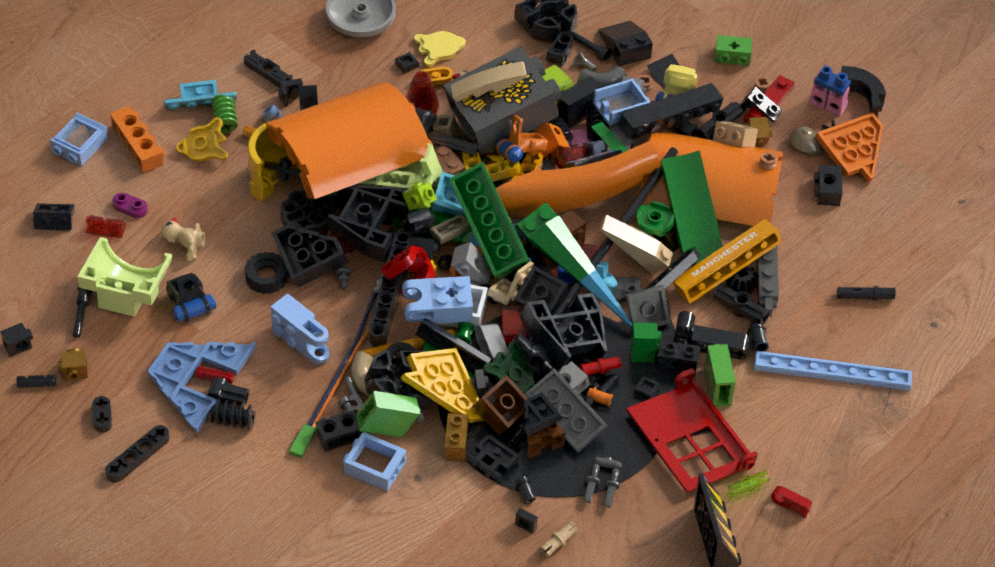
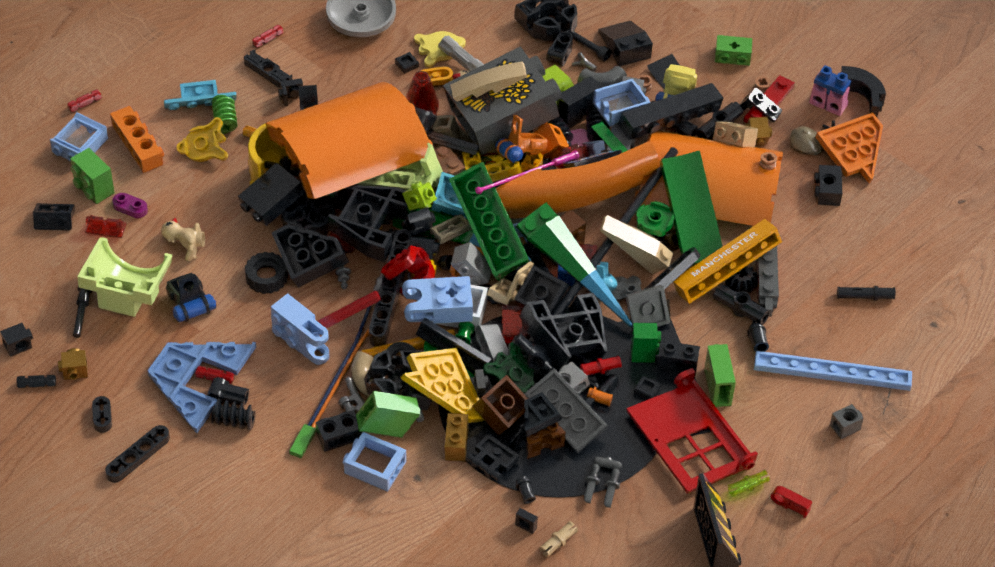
(84, 100): none -> red axle
(92, 176): none -> bright green brick
(267, 36): none -> red axle
(270, 112): medium blue tile -> none
(271, 194): none -> black piece
(350, 309): none -> red axle
(453, 49): none -> light grey axle
(574, 155): none -> dark pink piece
(703, 336): black beam -> none
(846, 421): none -> dark grey brick

